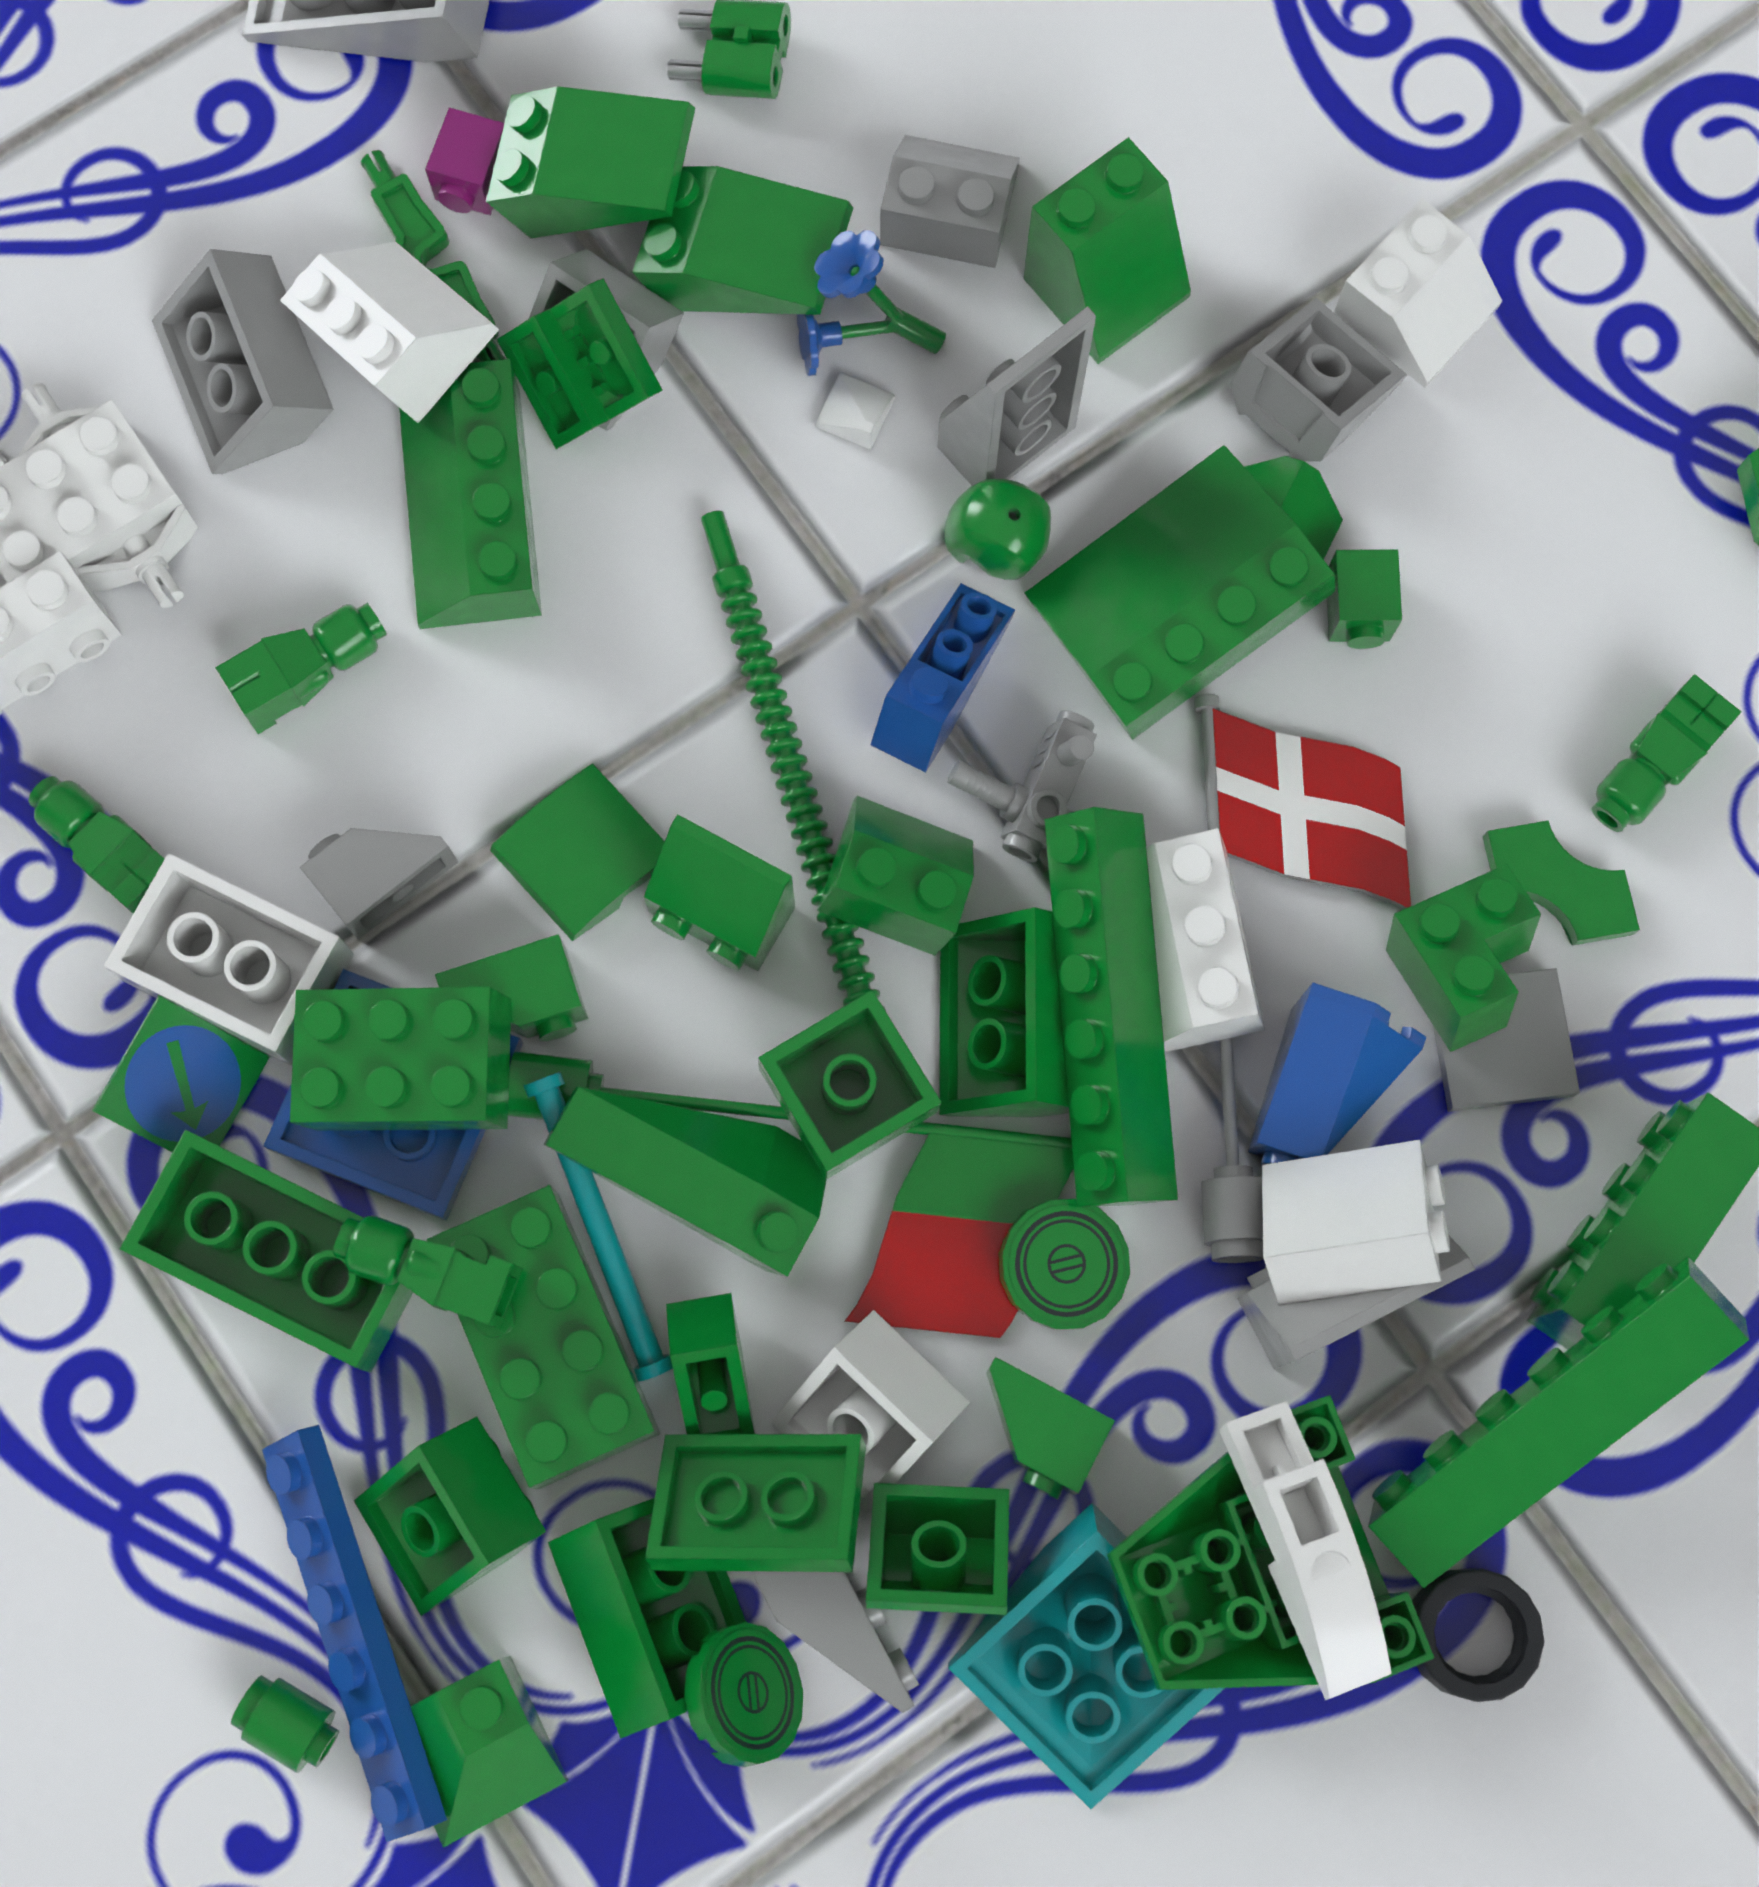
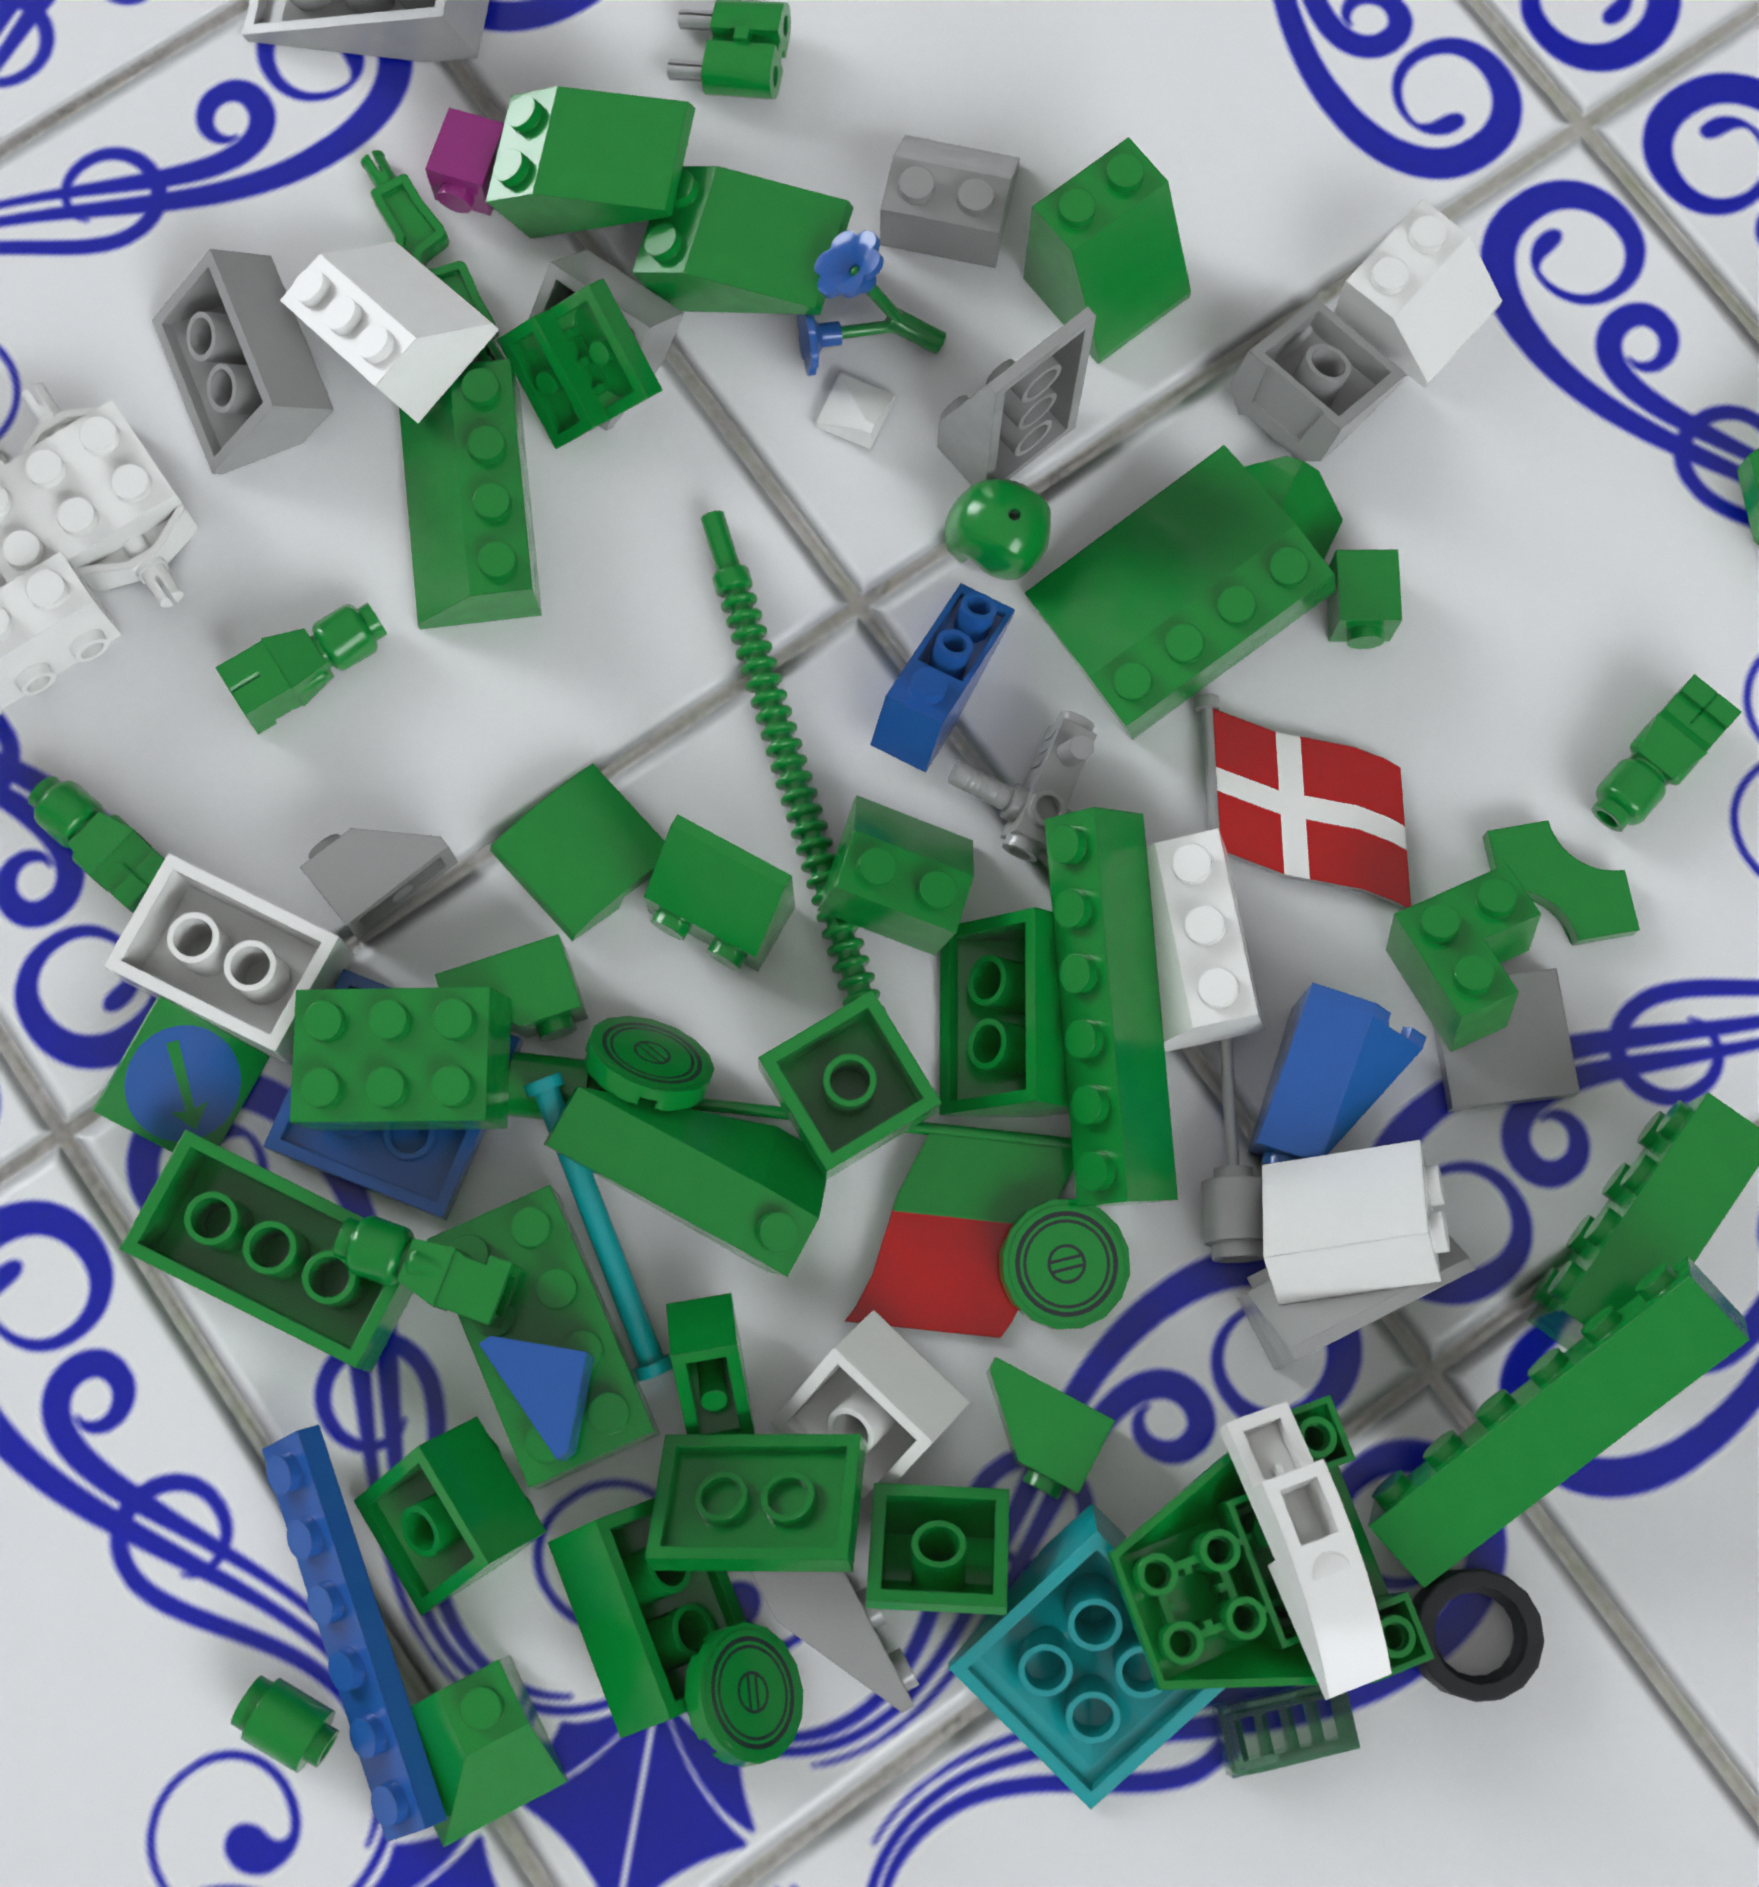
(548, 1386): none -> blue slope
(648, 1061): none -> green tile
(1232, 1741): none -> clear green slope

